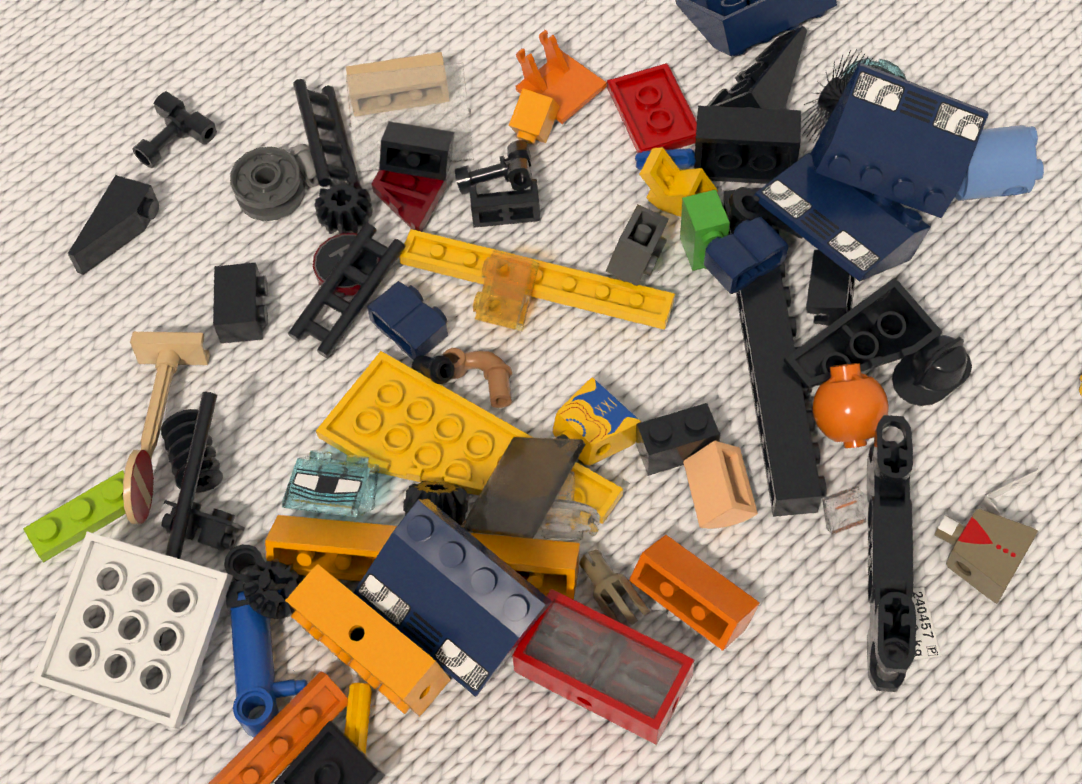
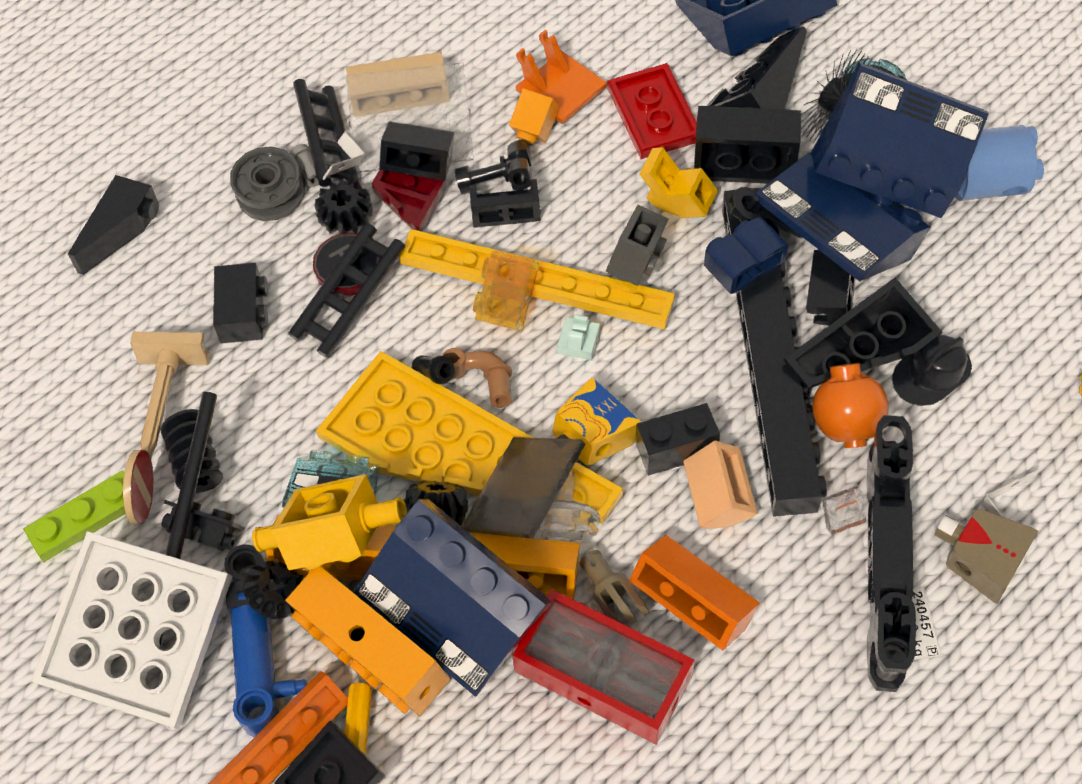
(178, 124): black bar -> none
(328, 523): none -> yellow brick
(352, 149): none -> white piece
(408, 320): dark blue brick -> none
(578, 337): none -> light aqua tile
(682, 158): blue axle -> none
(701, 222): bright green brick -> none

